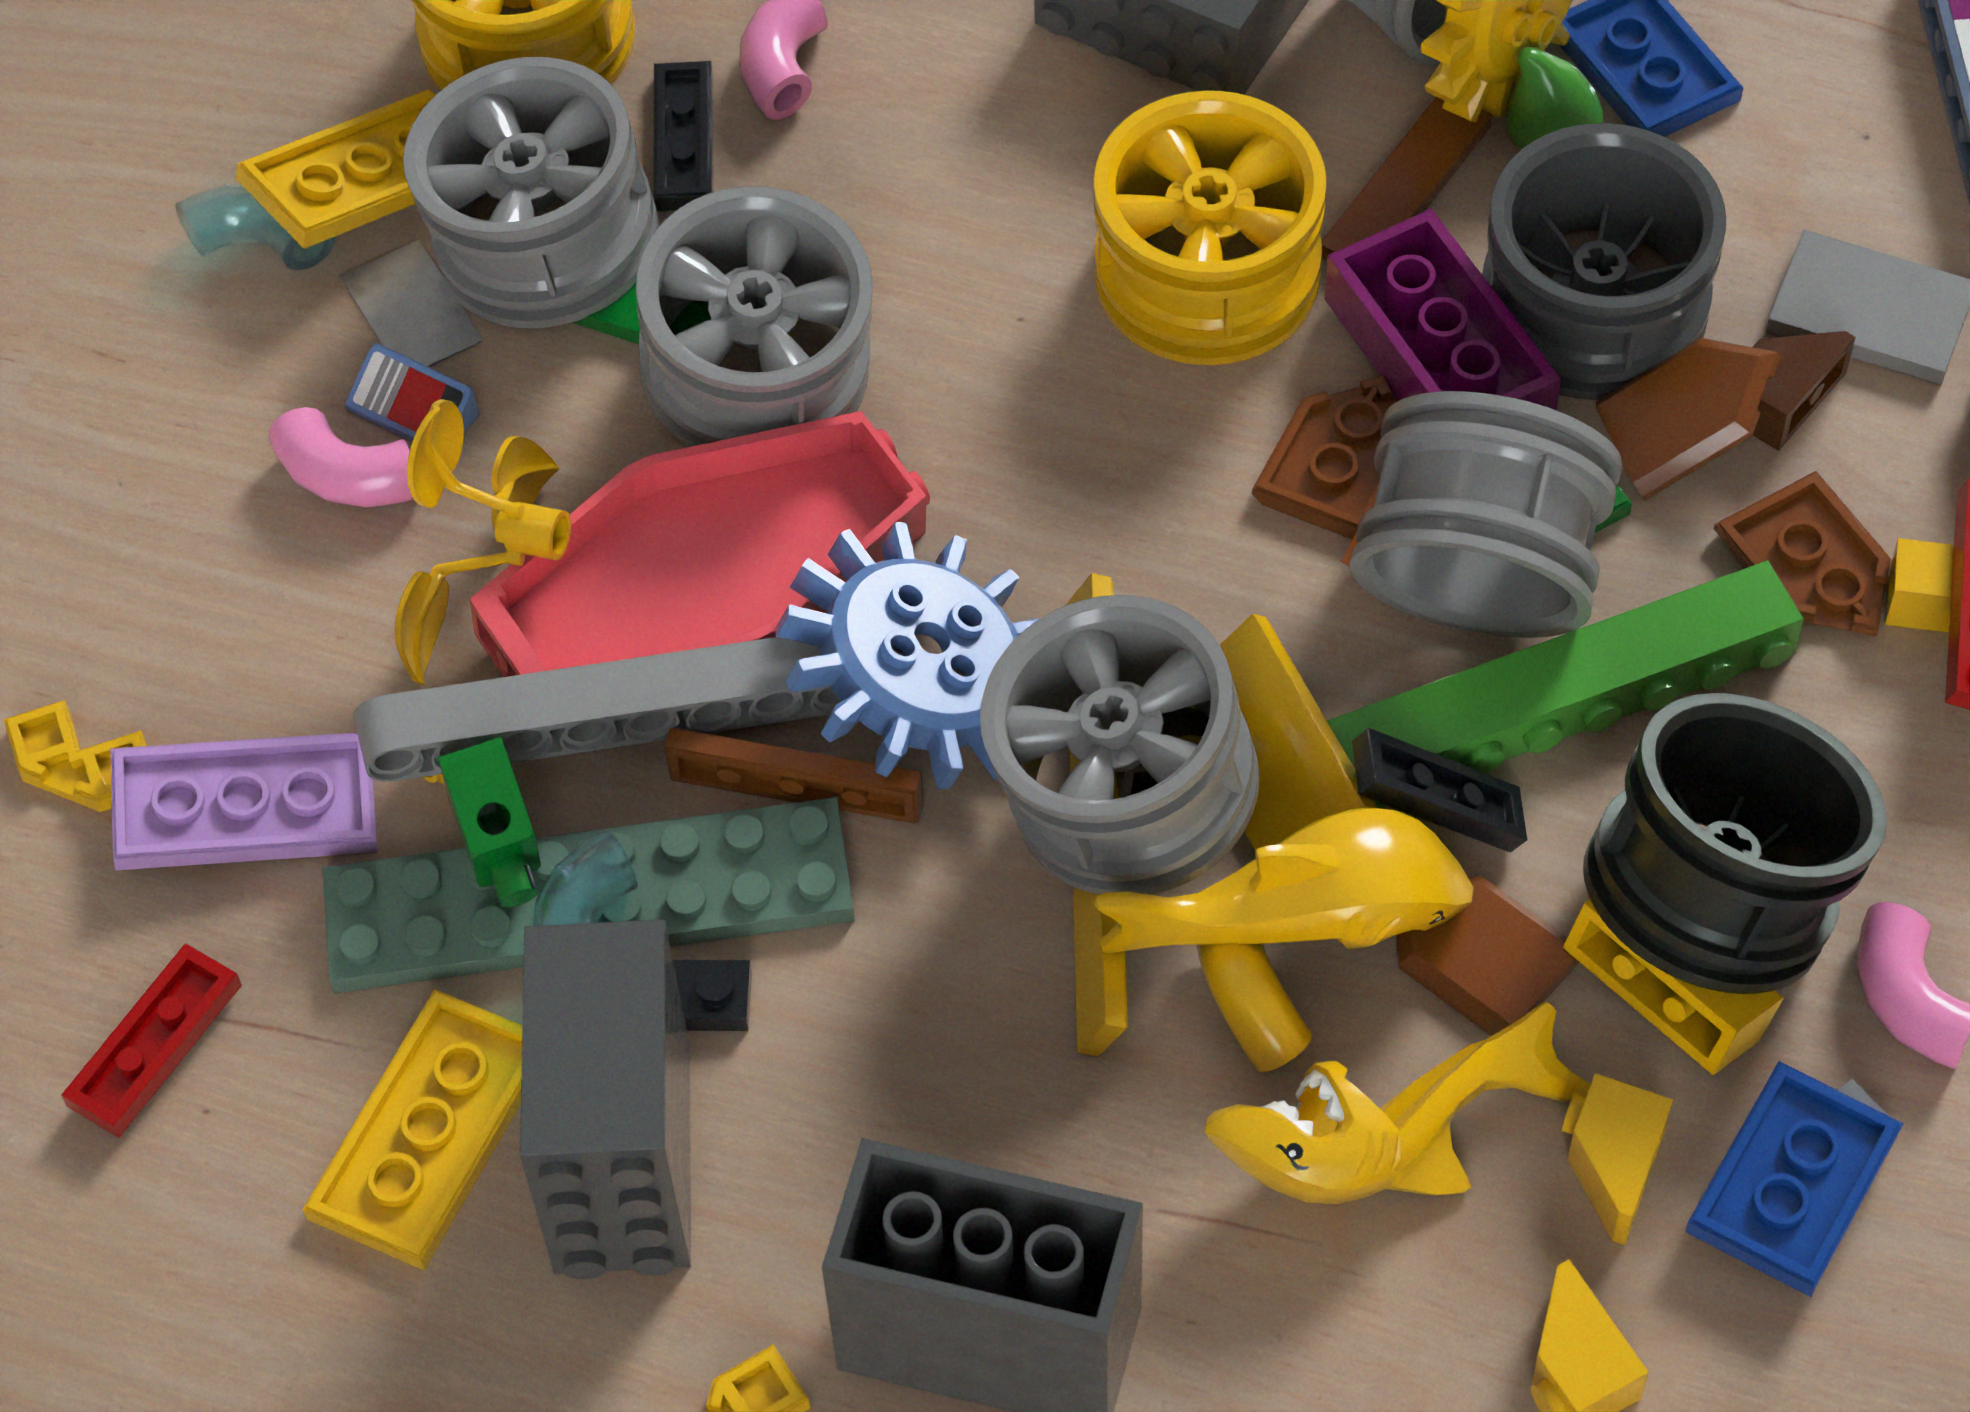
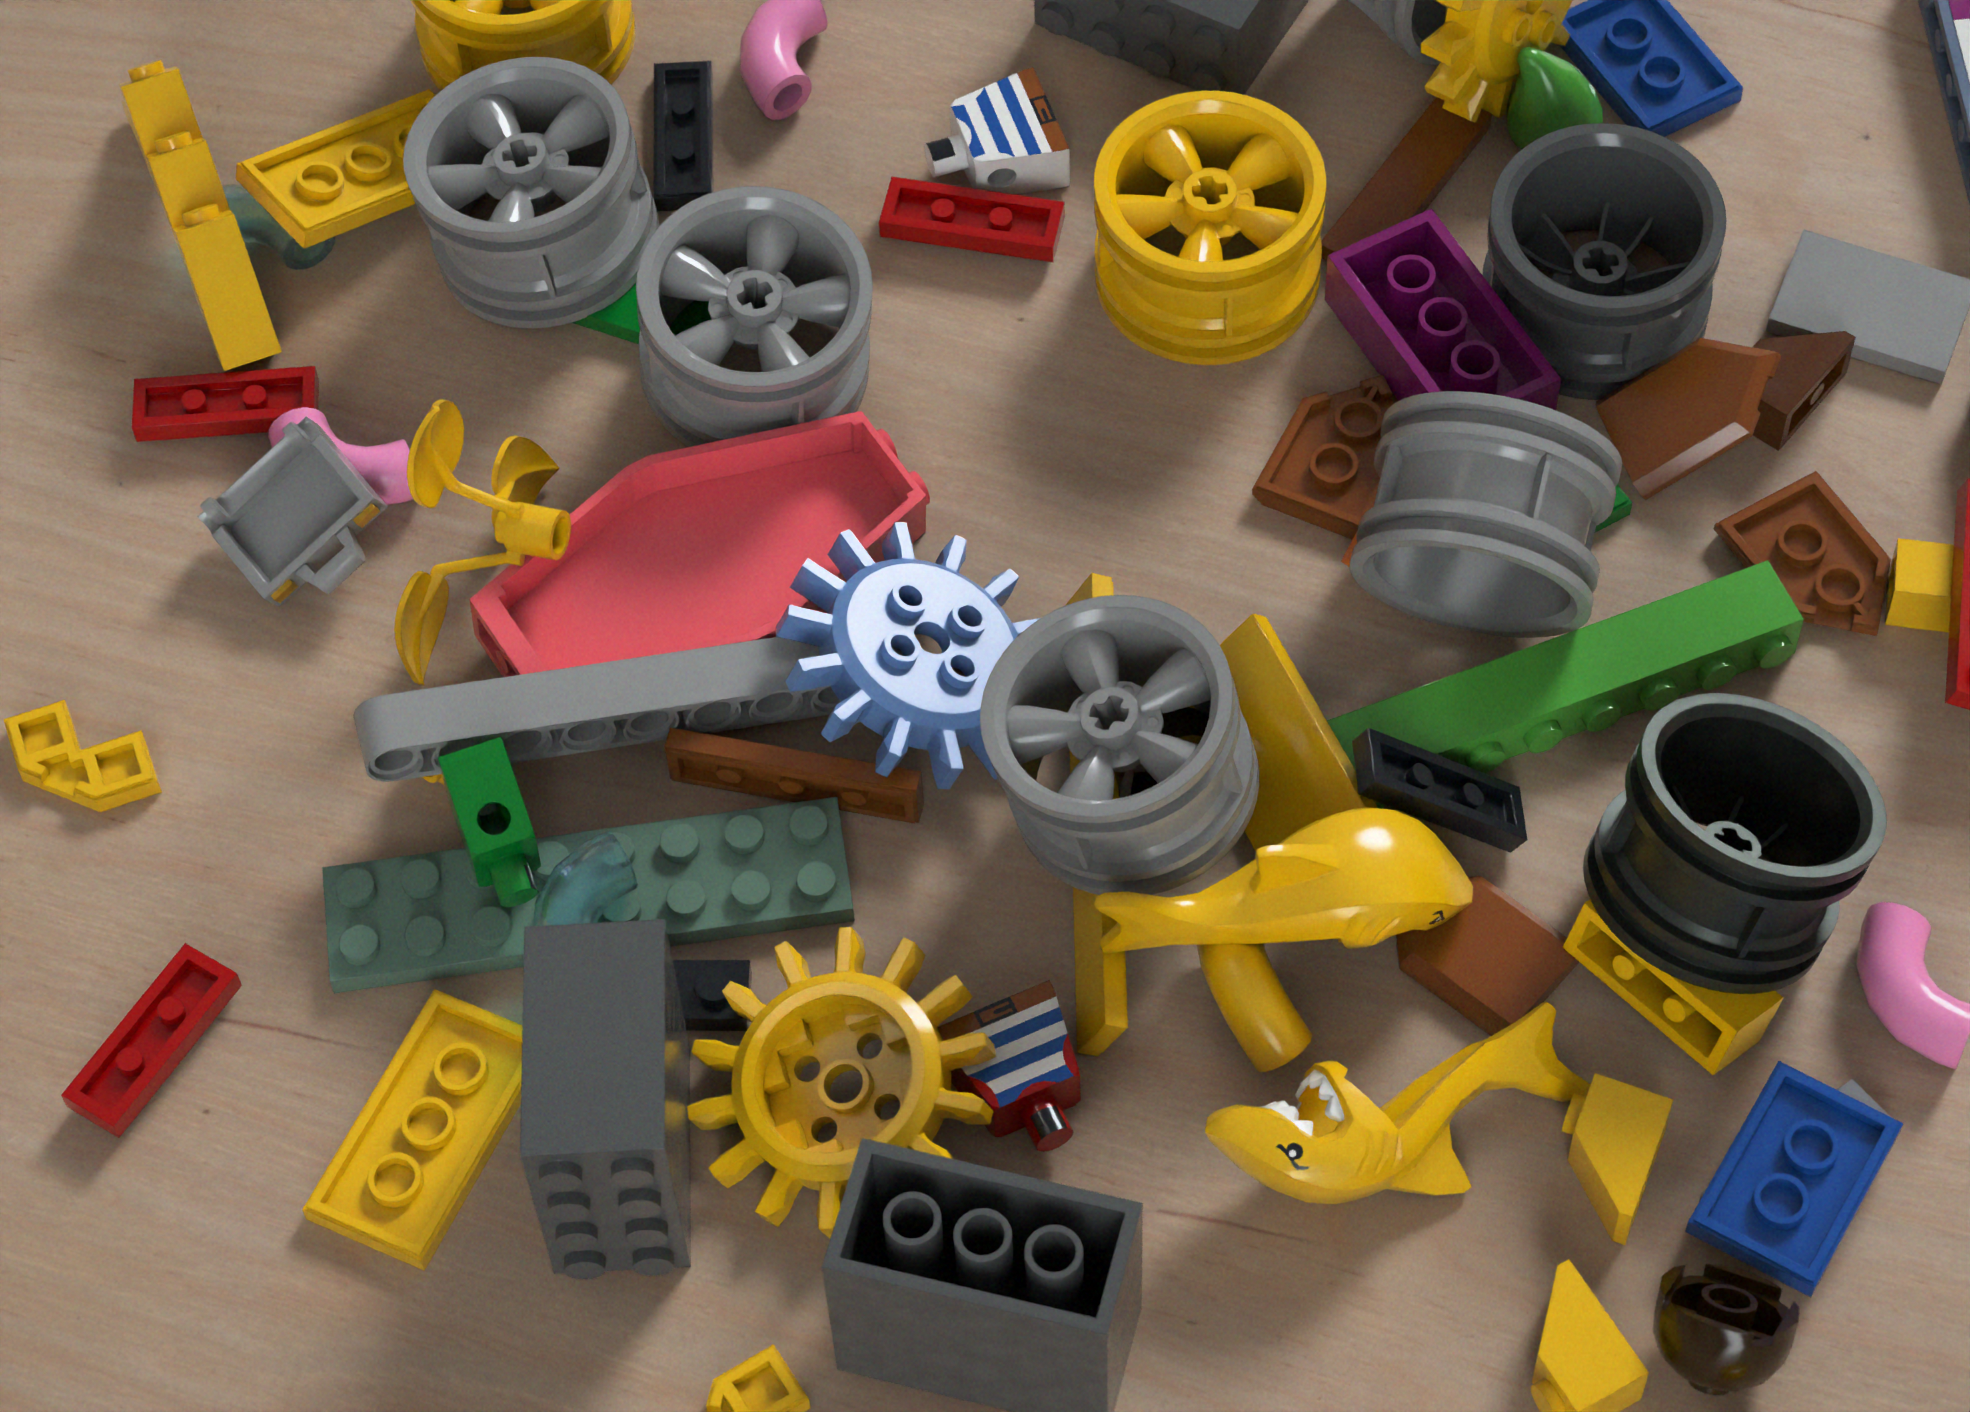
(199, 215): none -> yellow arch
(219, 402): none -> red plate
(240, 801): lavender tile -> none
(295, 515): none -> light grey piece
(401, 391): slope -> none
(411, 305): flat silver sticker -> none
(830, 1024): none -> yellow gear
(972, 219): none -> red plate
(1004, 139): none -> torso
(1032, 1069): none -> torso
(1723, 1327): none -> dark brown cylinder

